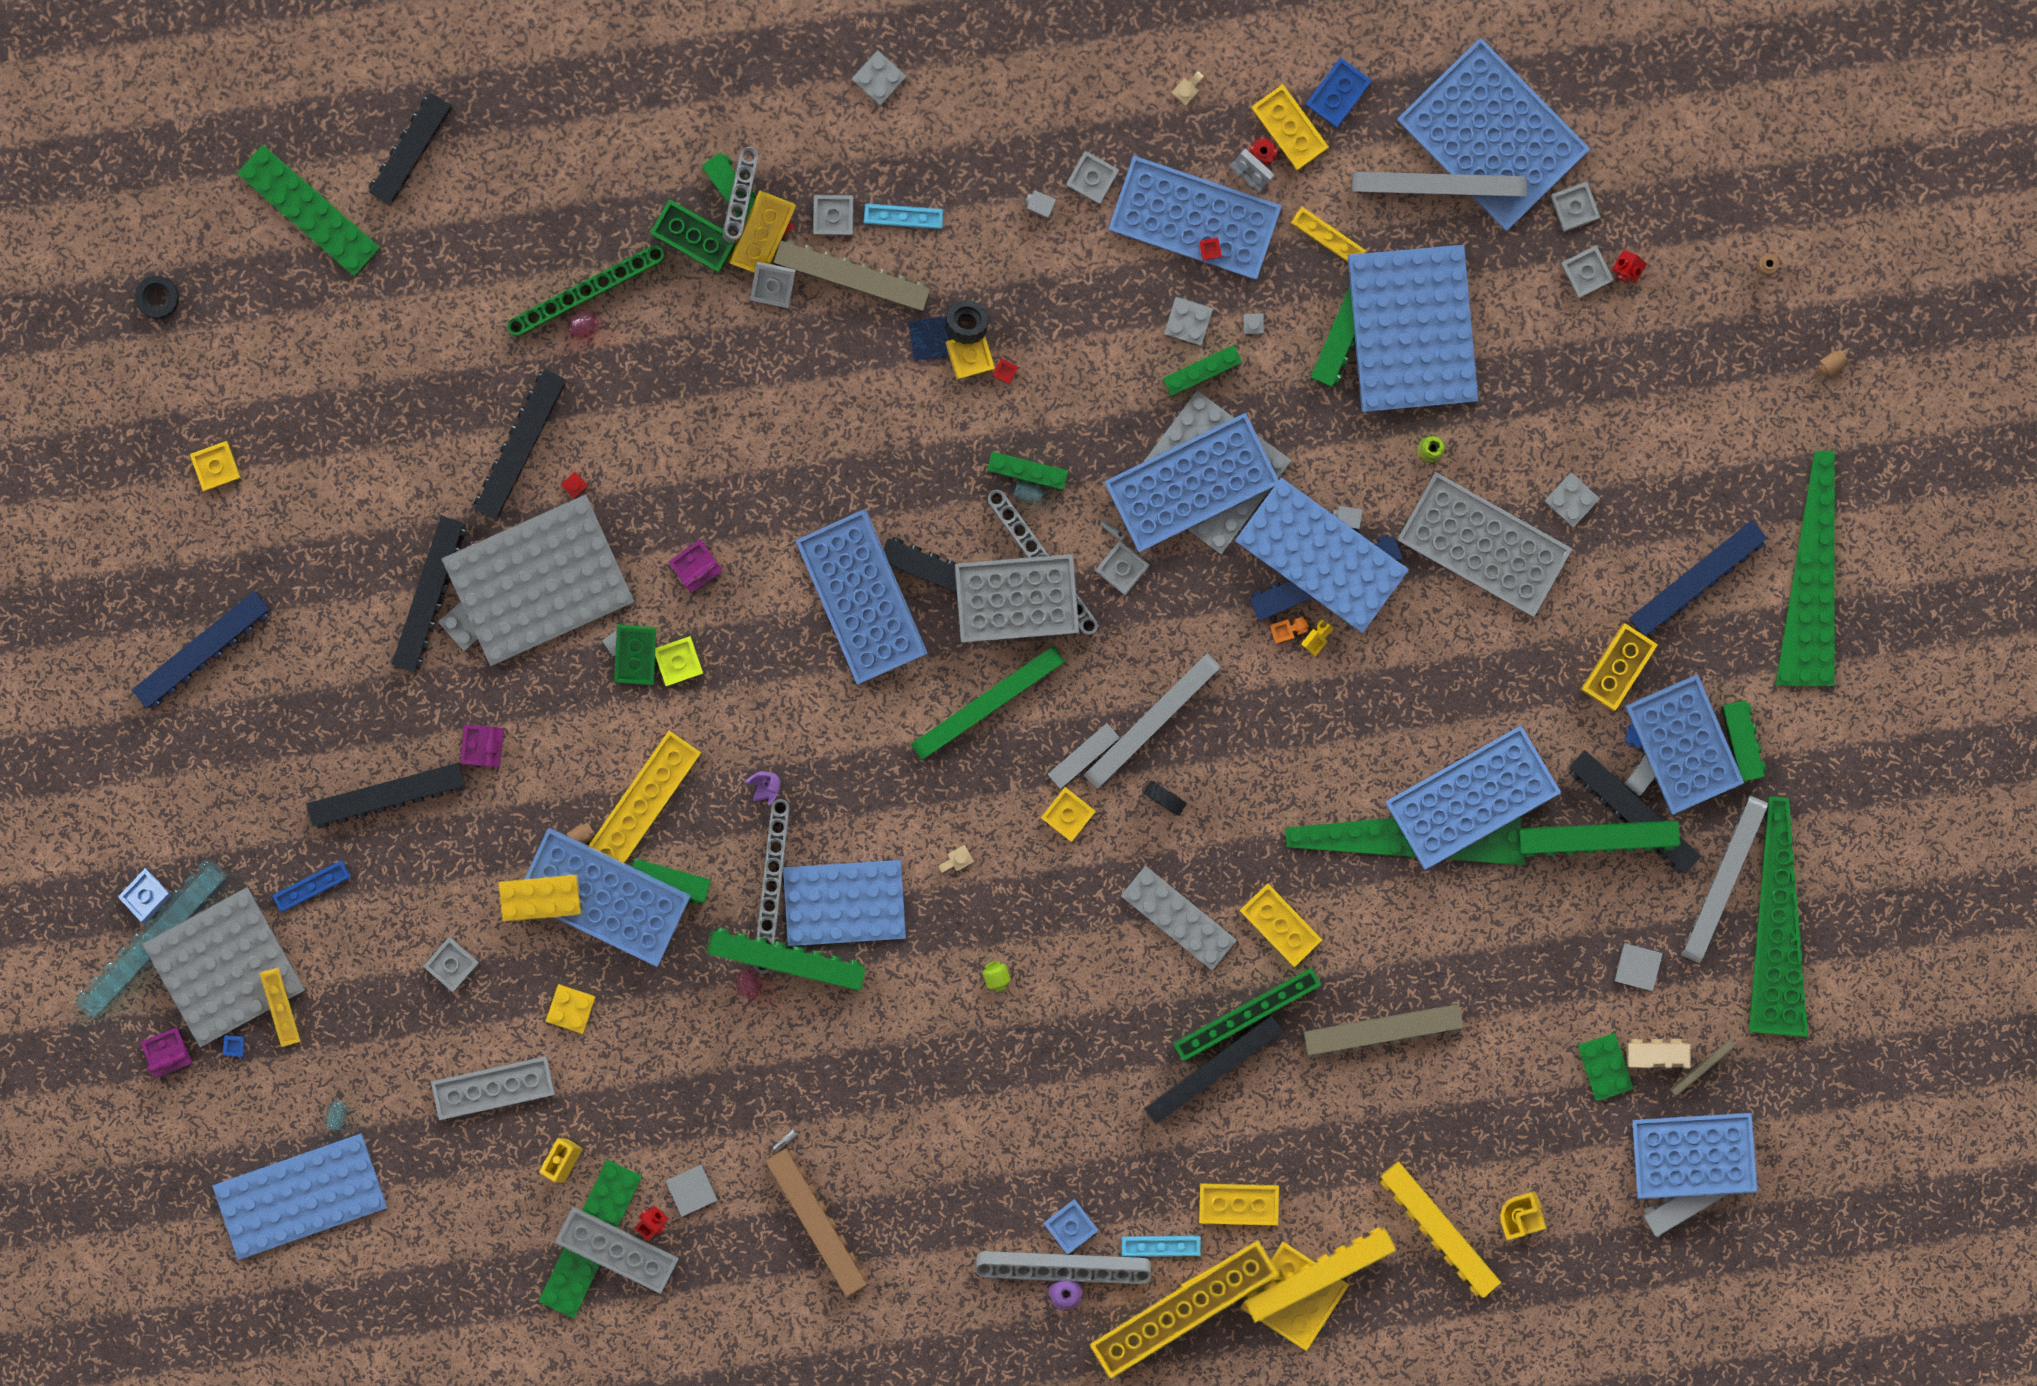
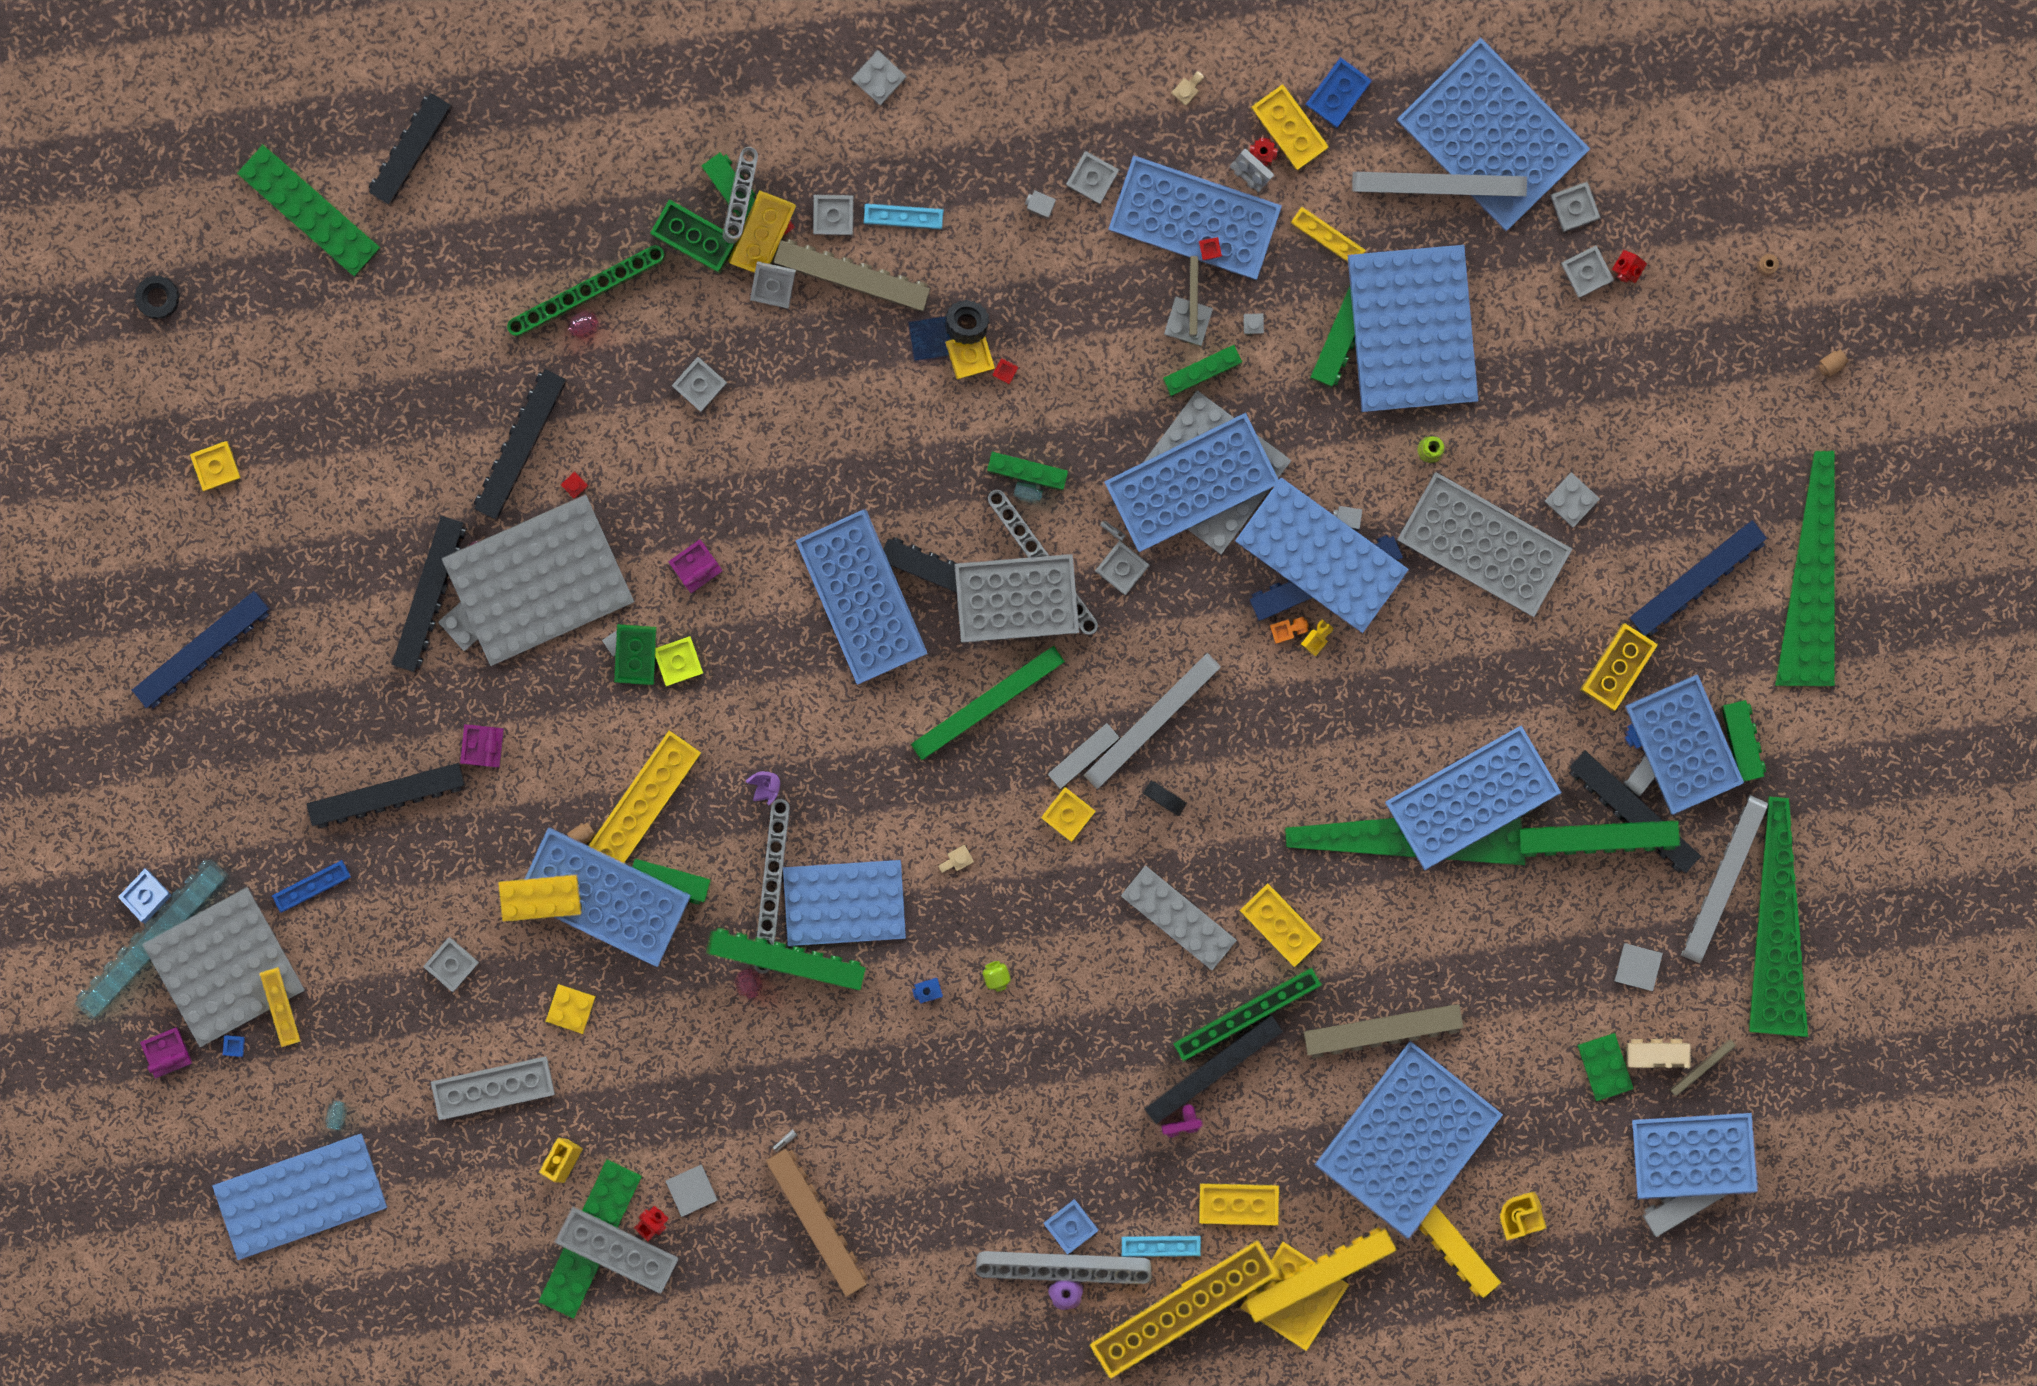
(699, 384): none -> light grey plate
(927, 990): none -> blue brick
(1189, 1123): none -> magenta plate
(1193, 297): none -> dark tan tile
(1408, 1139): none -> medium blue plate

